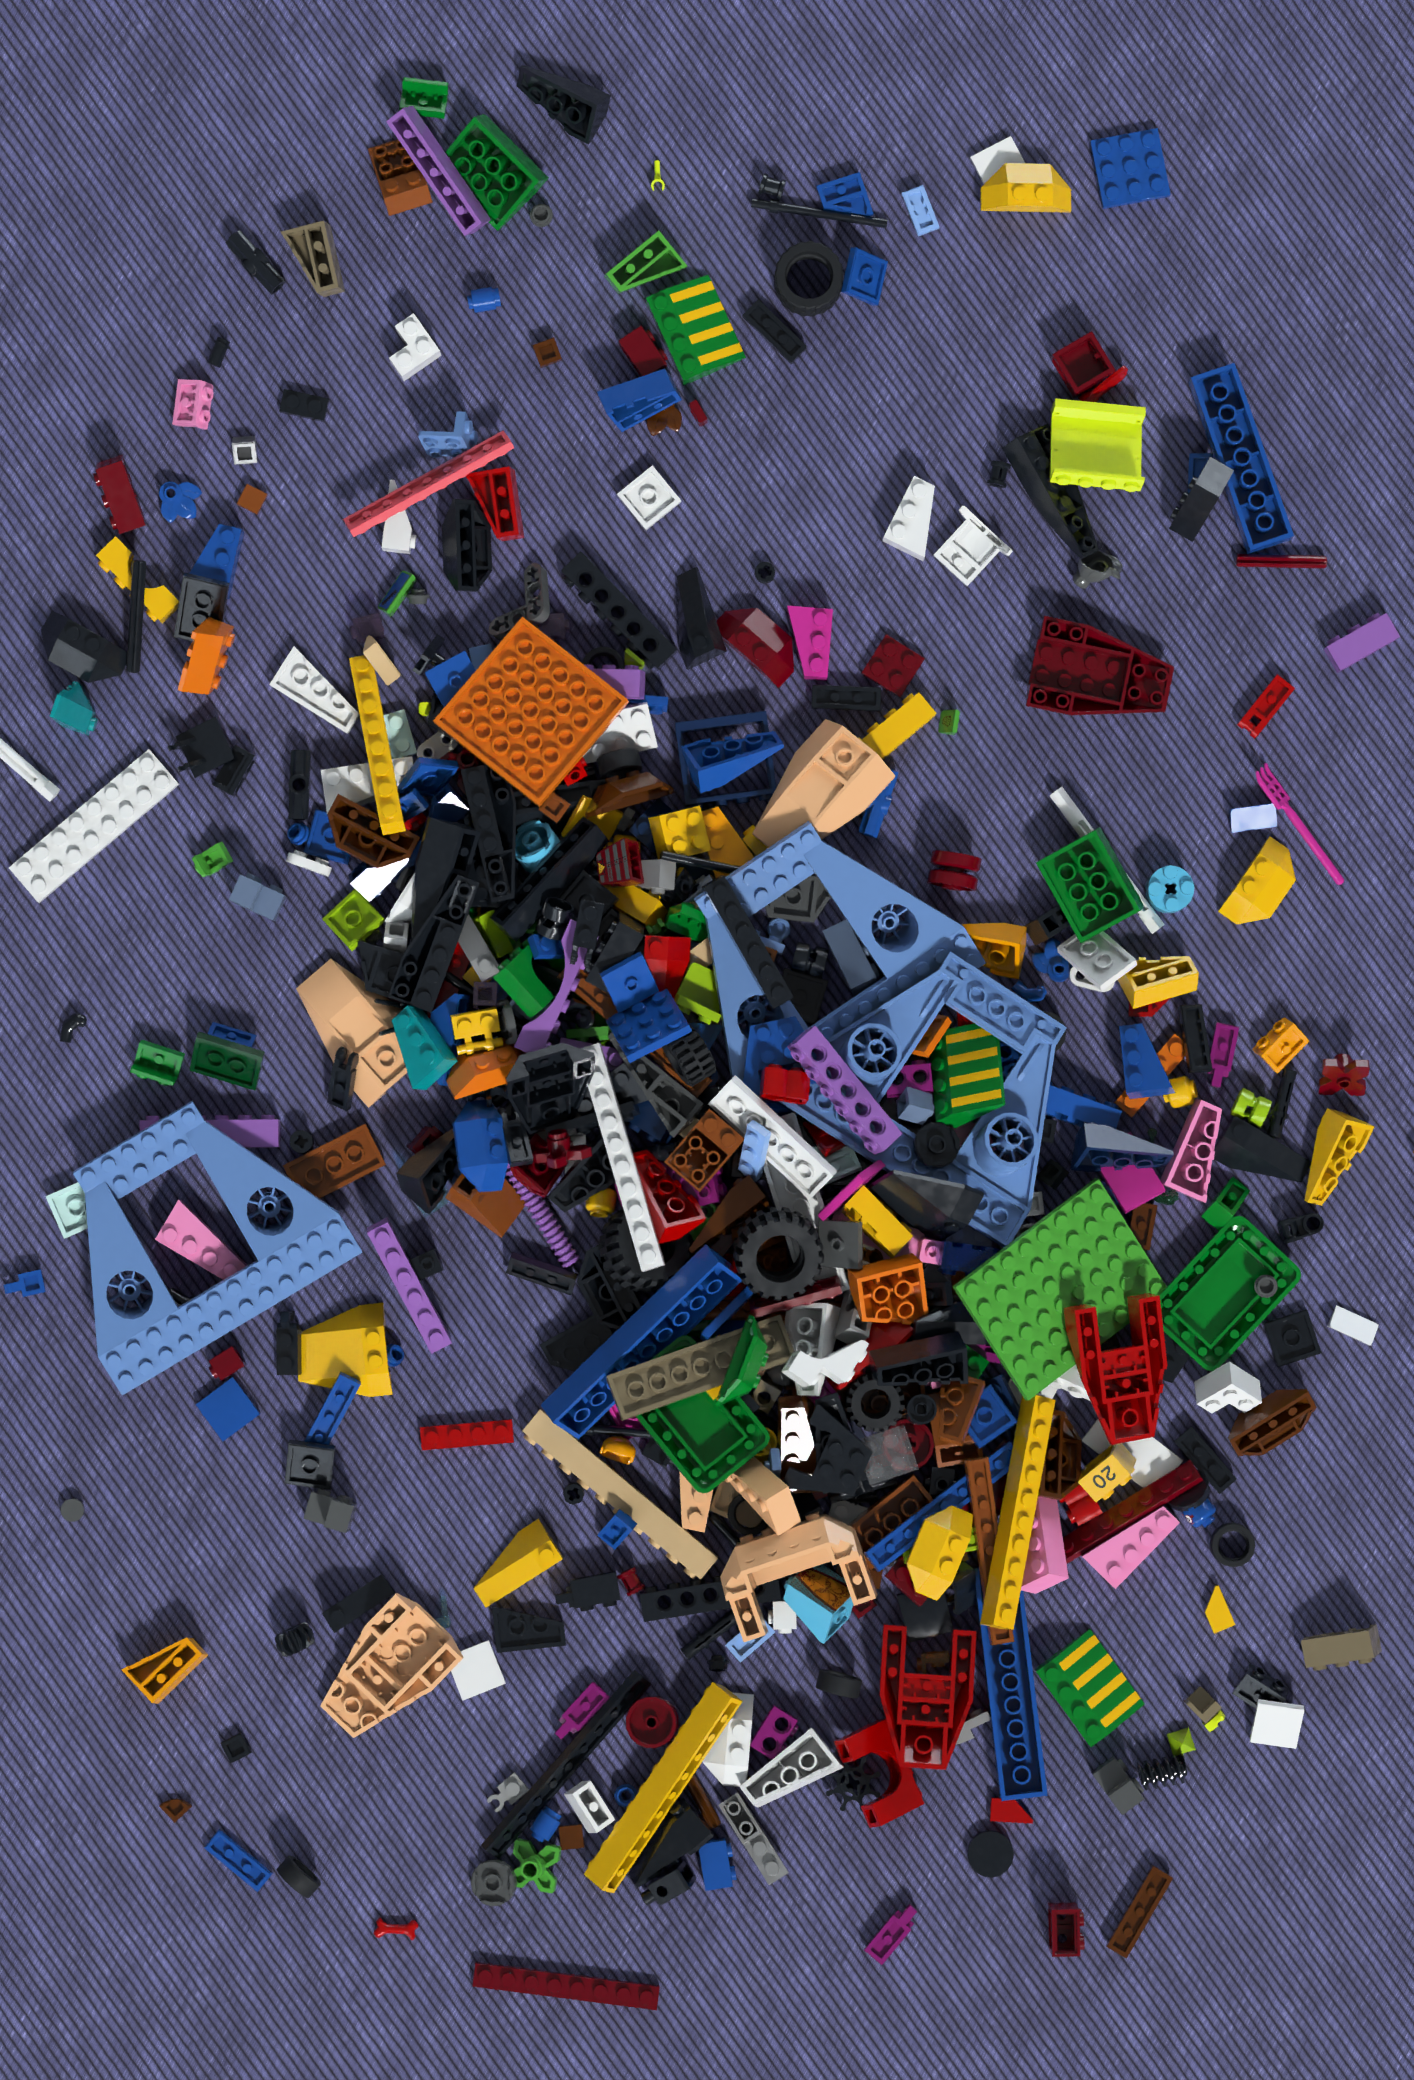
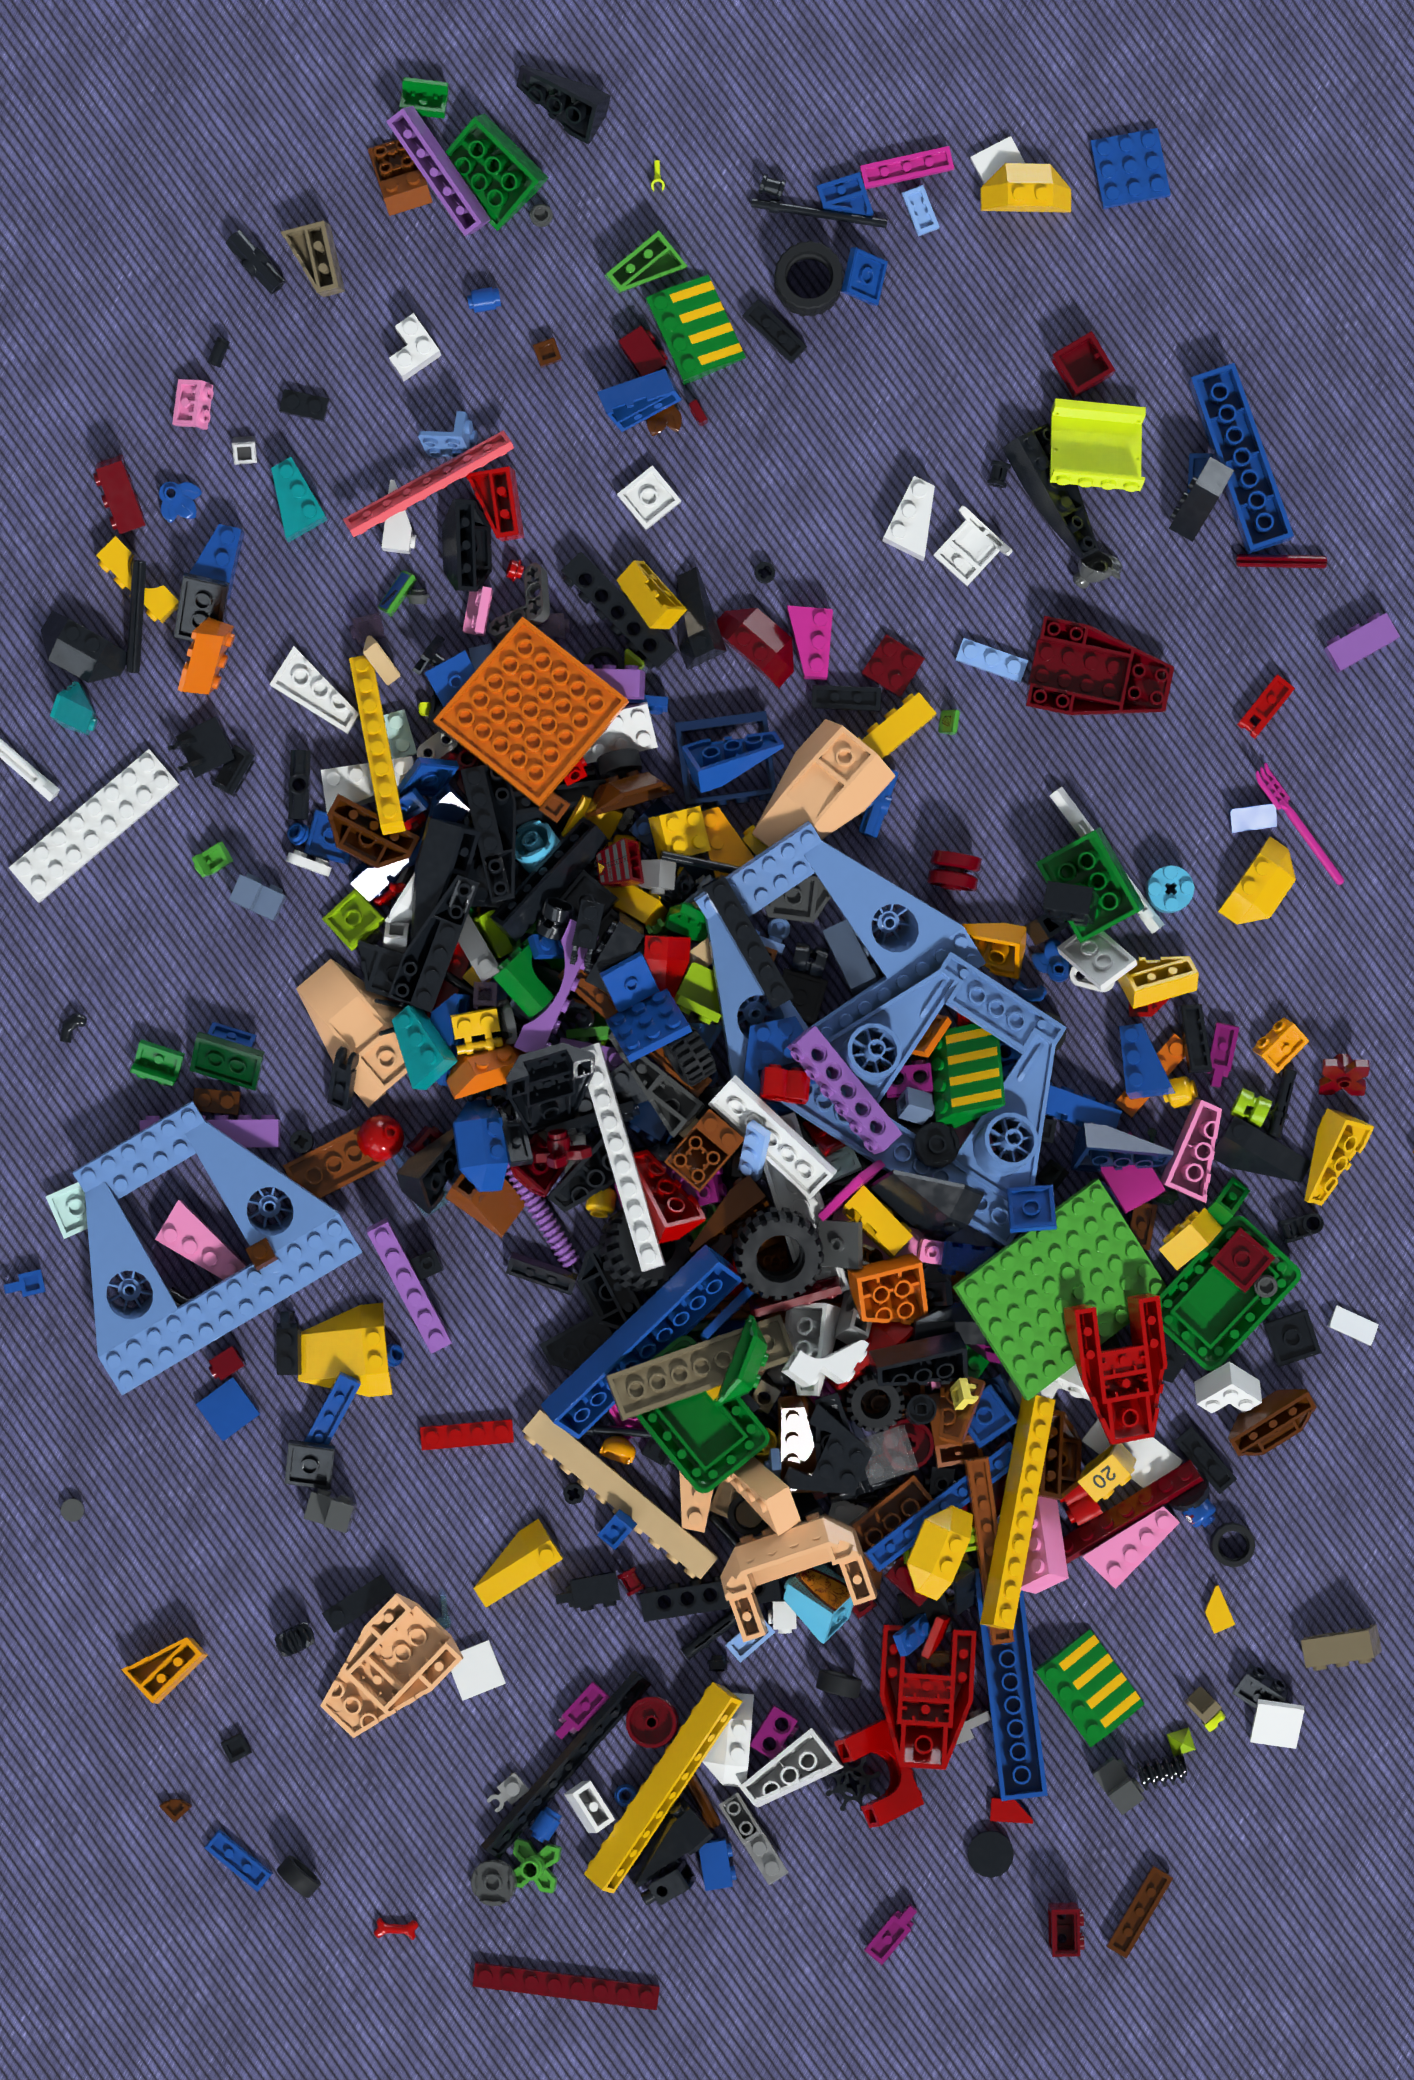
(217, 1101): none -> reddish brown plate
(252, 499): dark orange tile -> none
(261, 1254): none -> reddish brown plate
(296, 501): none -> teal wedge
(380, 1137): none -> red cylinder
(385, 899): none -> red piece
(478, 611): none -> bright pink bracket
(514, 570): none -> red plate
(525, 1631): black wing -> none
(571, 1836): reddish brown tile -> none
(650, 596): none -> yellow wedge
(907, 167): none -> dark pink plate
(912, 1635): none -> blue plate
(936, 1635): none -> red tile
(961, 1393): none -> light yellow tile
(991, 660): none -> light blue plate
(1031, 1208): none -> blue tile
(1070, 903): none -> black brick
(1105, 386): red piece -> none
(1189, 1237): none -> yellow brick
(1242, 1260): none -> dark red plate

